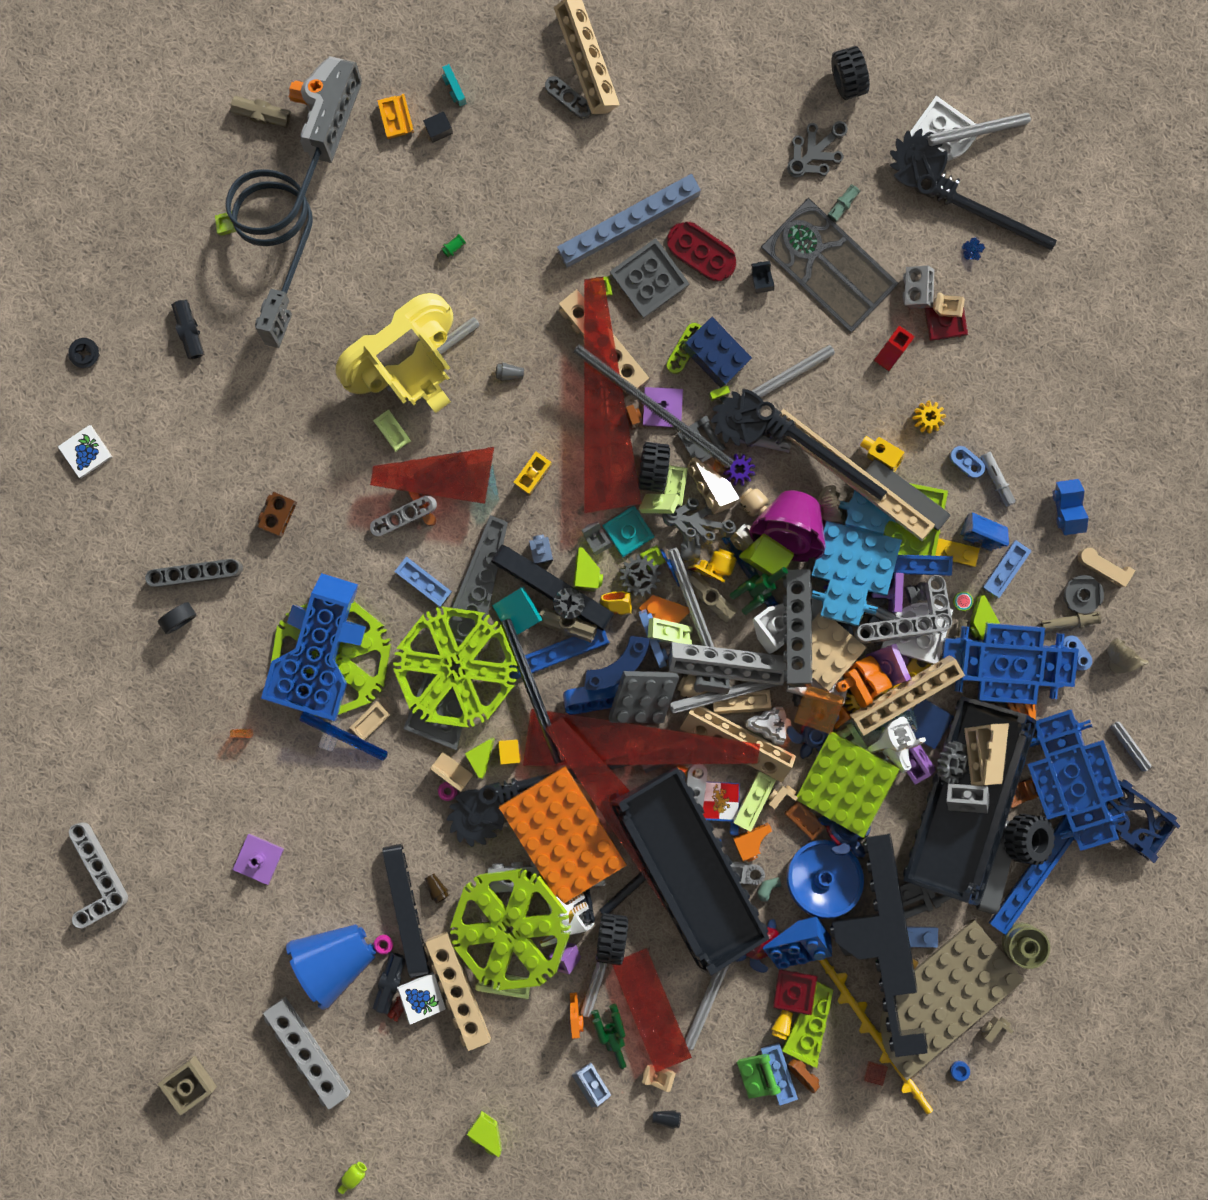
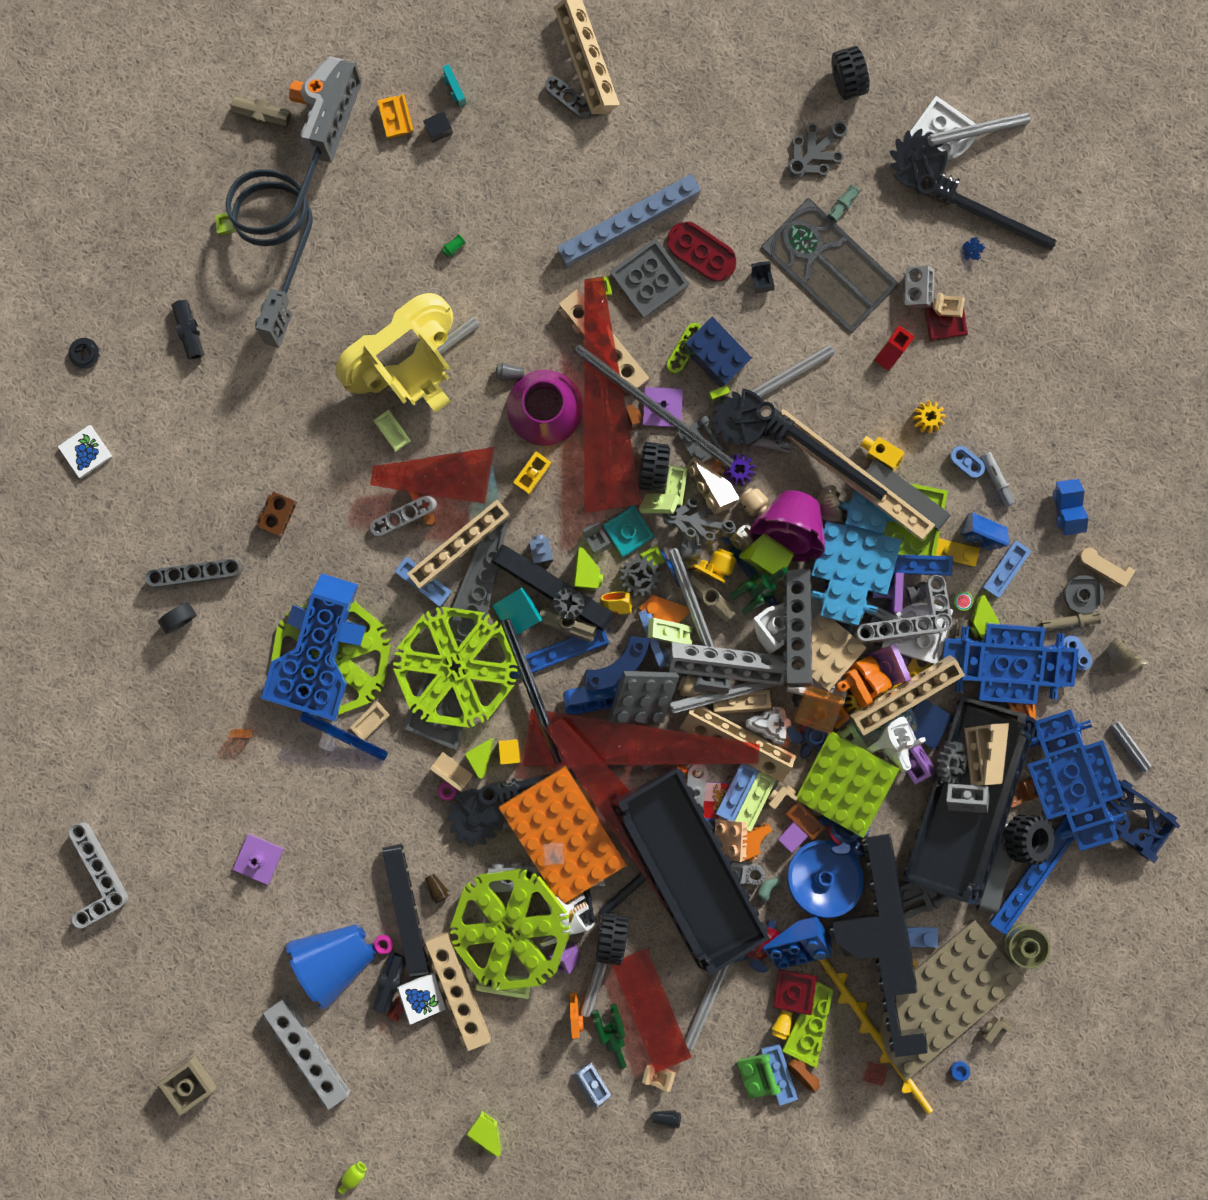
(458, 544): none -> tan brick
(552, 430): none -> magenta cone
(553, 853): none -> clear plate
(731, 837): none -> light nougat hinge
(737, 792): none -> medium blue plate
(792, 837): none -> medium lavender panel

